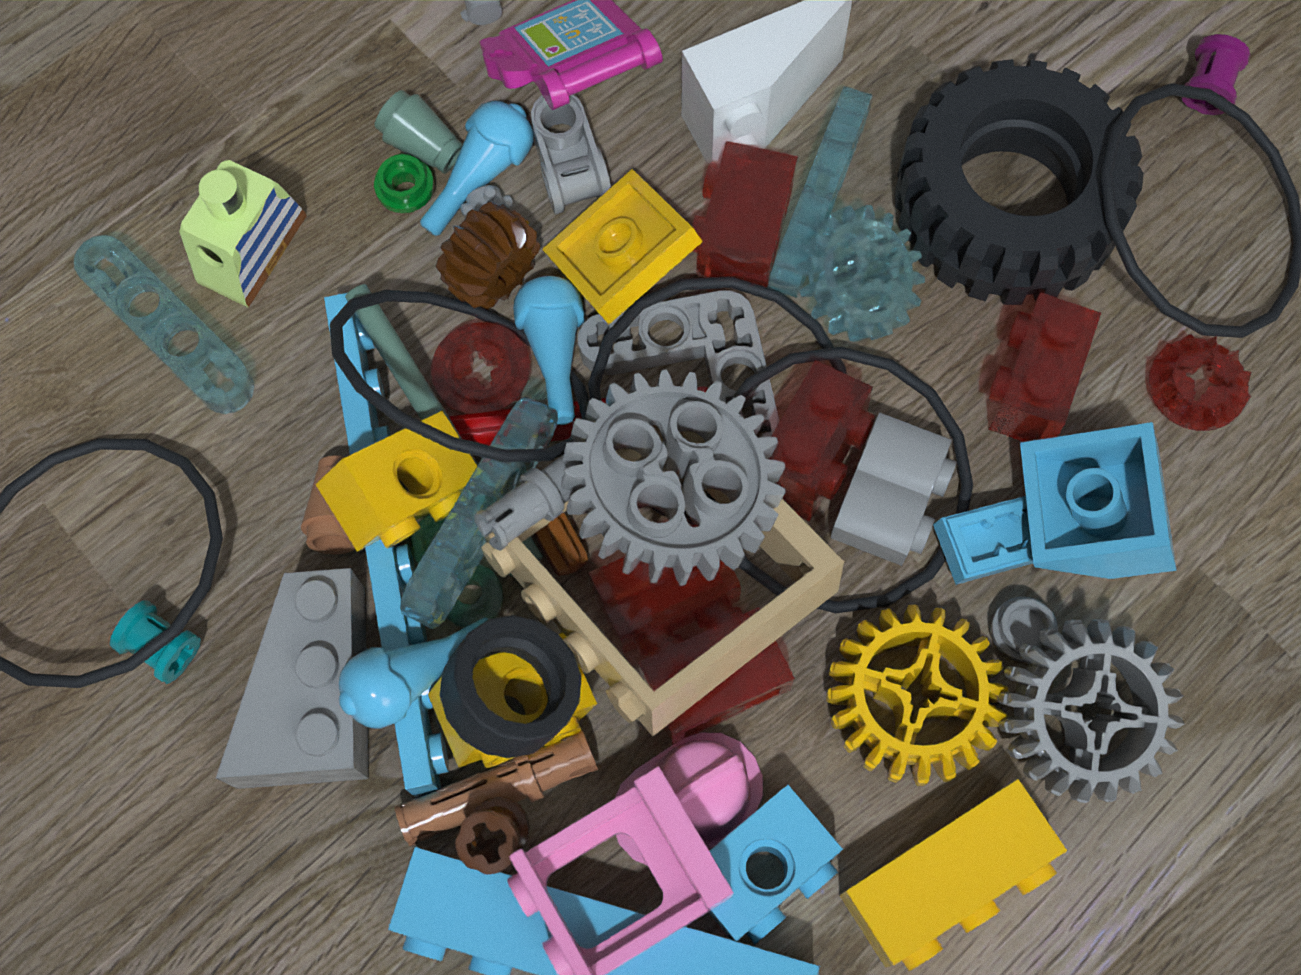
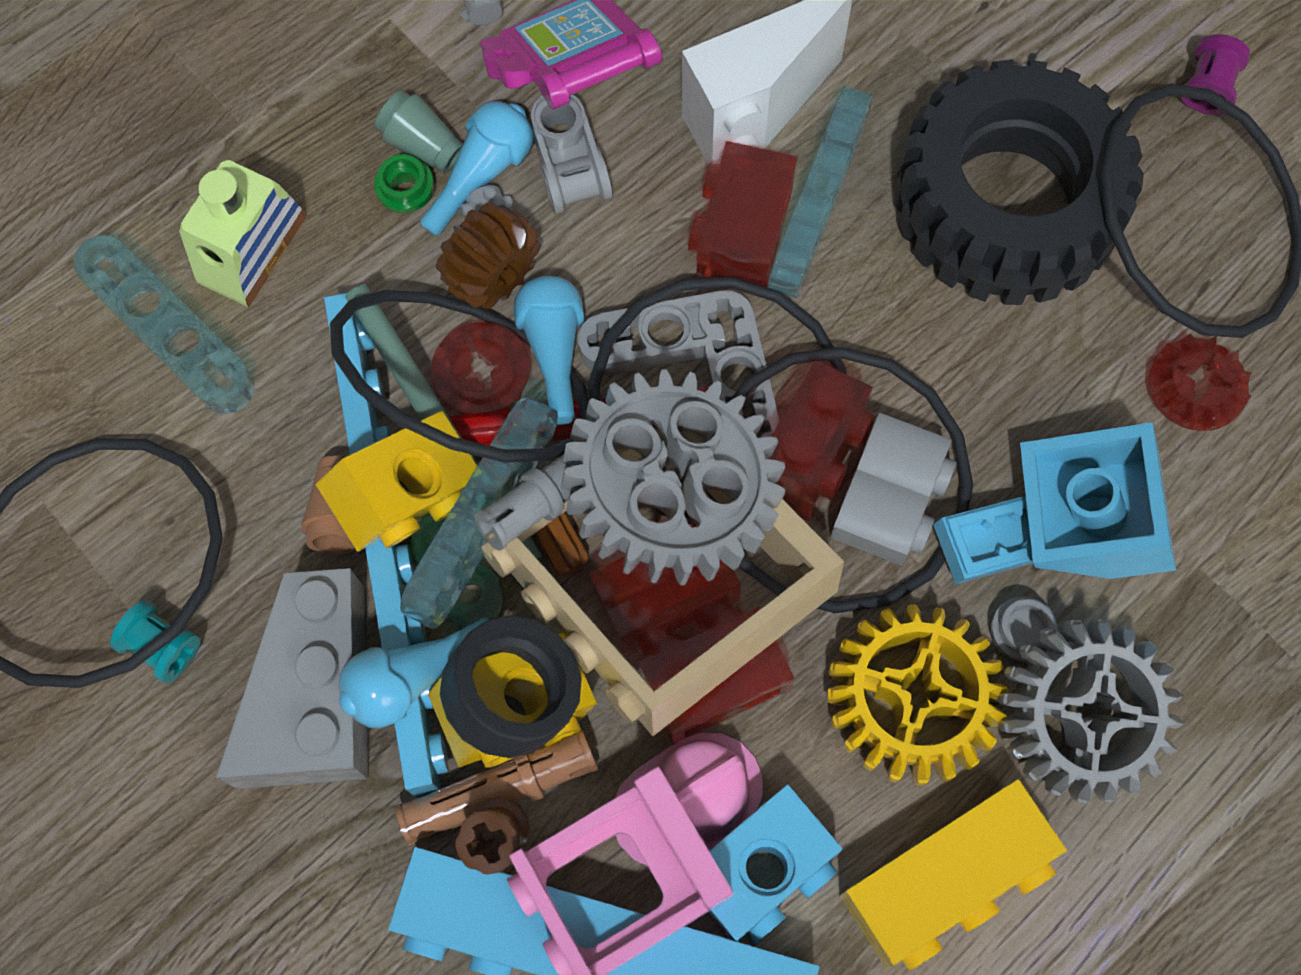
(622, 245): yellow plate -> none
(860, 273): clear light blue gear -> none
(1045, 369): clear red brick -> none

